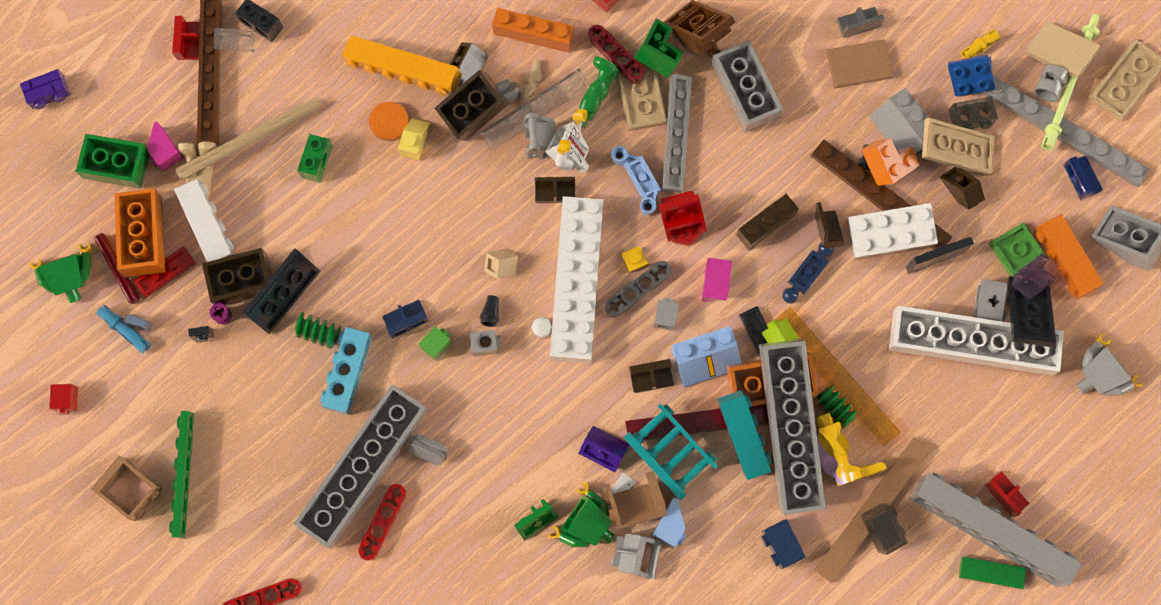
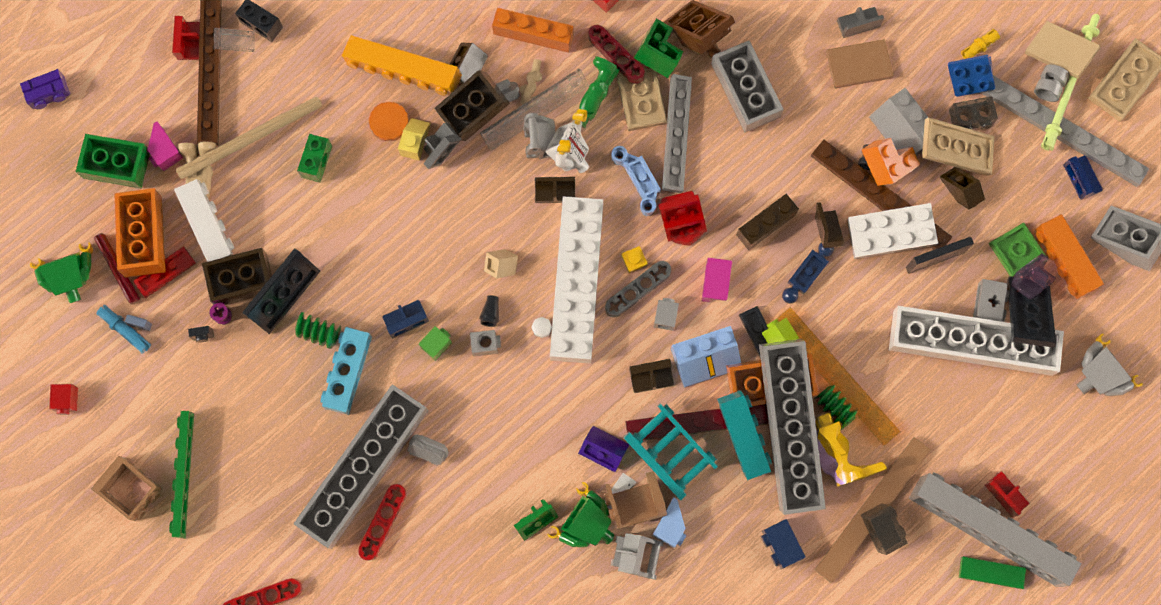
(440, 145): none -> dark grey panel

